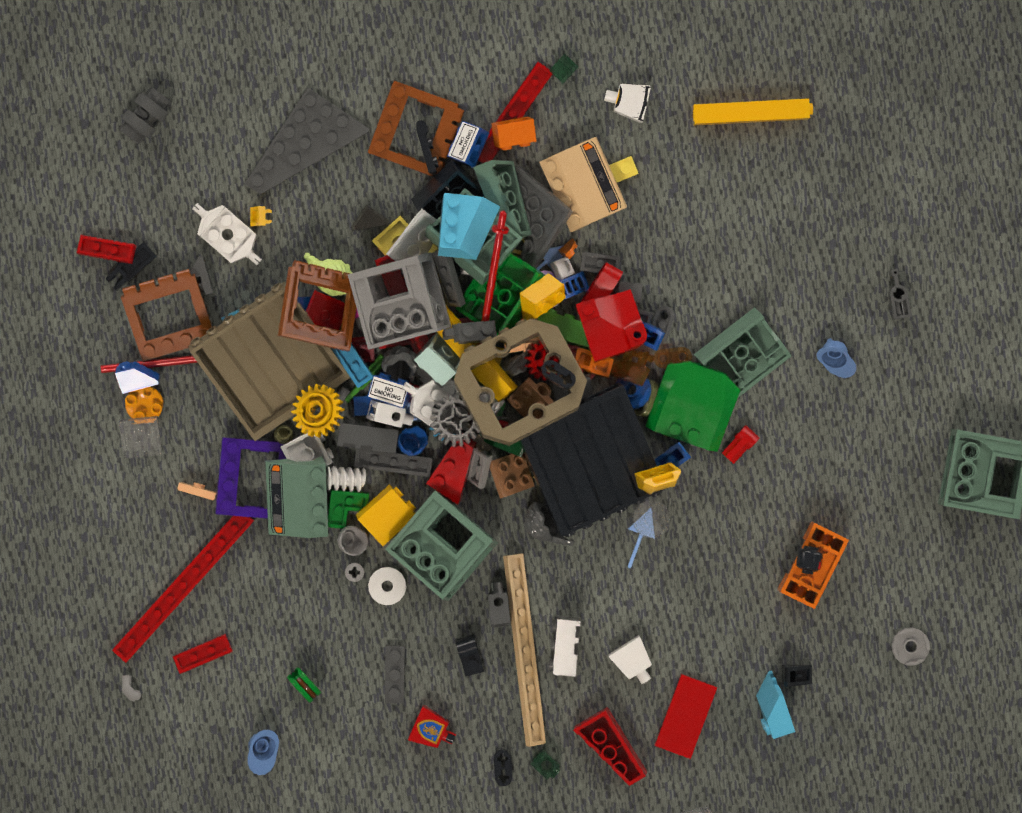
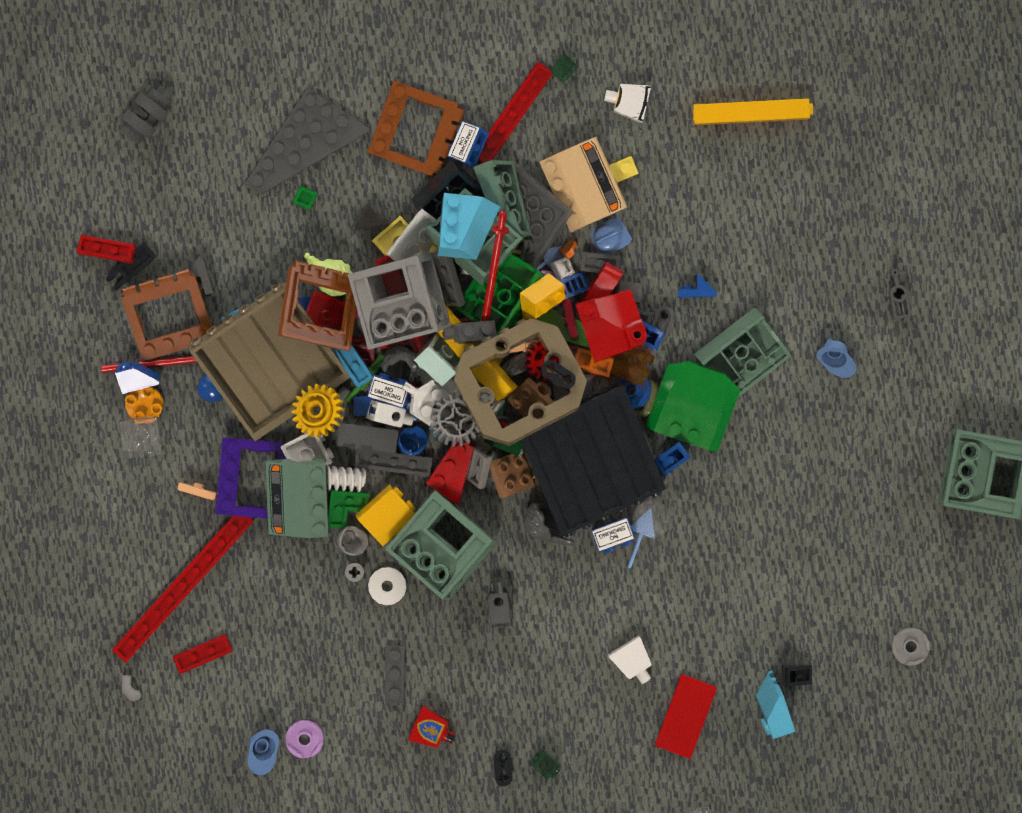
(208, 391): none -> blue hair
(211, 230): white plate -> none
(258, 216): yellow tile -> none
(283, 434): olive plate -> none
(304, 685): green head -> none
(304, 727): none -> lavender tile
(305, 198): none -> green tile
(426, 145): black hinge -> none
(469, 655): black plate -> none
(514, 132): orange brick -> none
(524, 649): tan plate -> none
(565, 646): wedge -> none
(569, 320): none -> dark red plate
(610, 236): none -> medium blue piece
(611, 744): red wedge -> none
(613, 534): none -> brick
(658, 478): yellow slope -> none
(672, 356): clear orange plate -> none
(702, 289): none -> blue slope
(742, 441): red piece -> none
(809, 559): black head -> none
(809, 587): orange plate -> none

